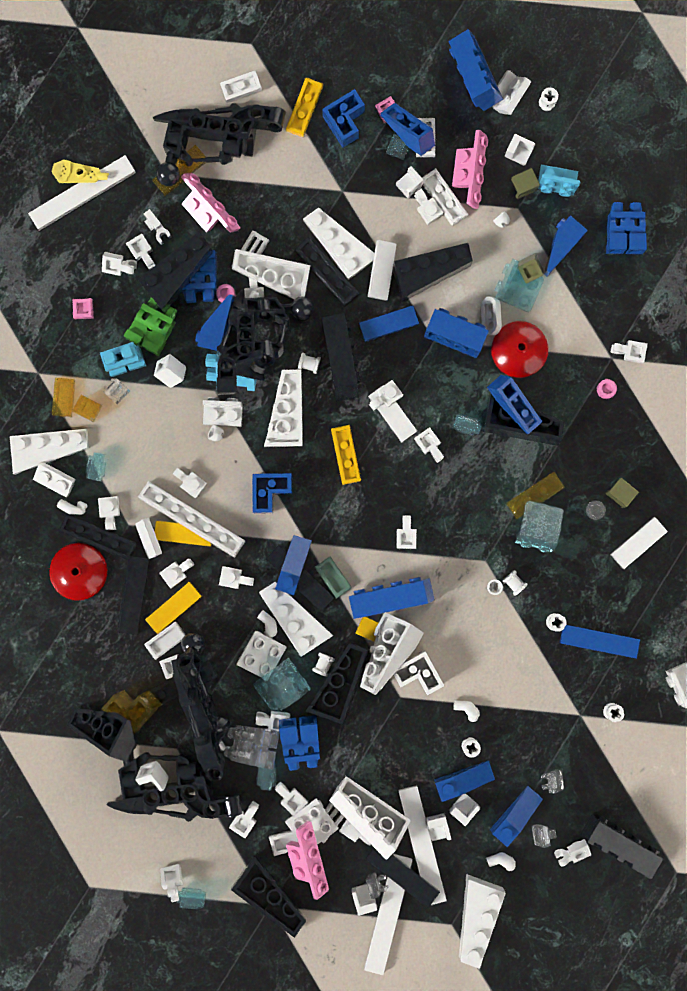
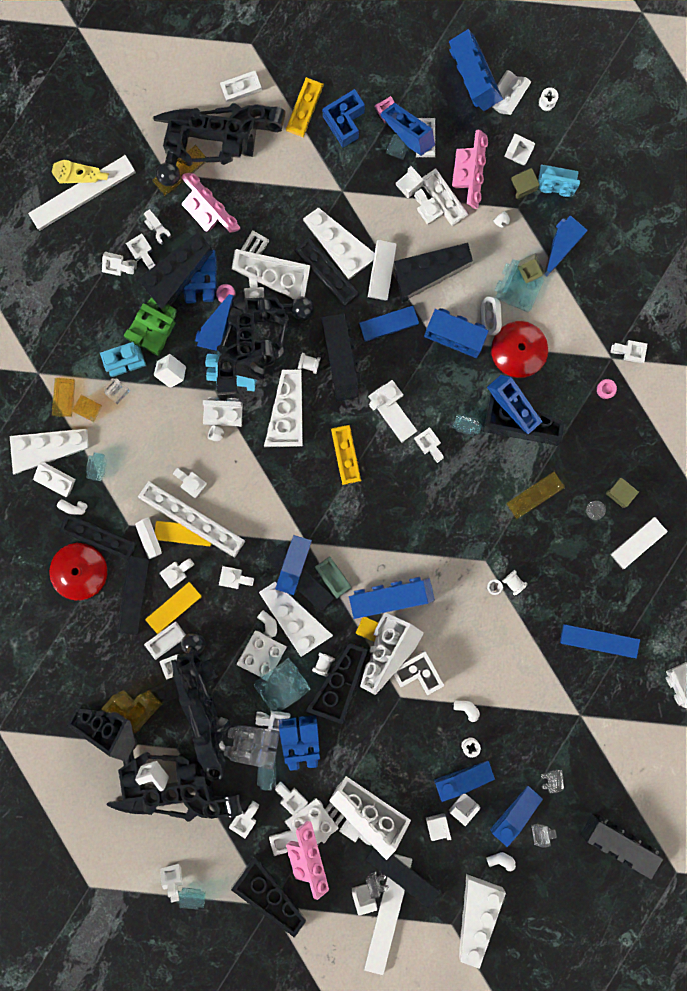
(83, 308): bright pink tile -> none
(109, 508): white plate -> none
(265, 486): blue brick -> none
(406, 537): white plate -> none
(421, 839): white tile -> none
(540, 526): clear light blue bracket -> none
(551, 618): white bush -> none
(575, 852): white plate -> none
(620, 712): white bush -> none
(626, 230): blue hips -> none

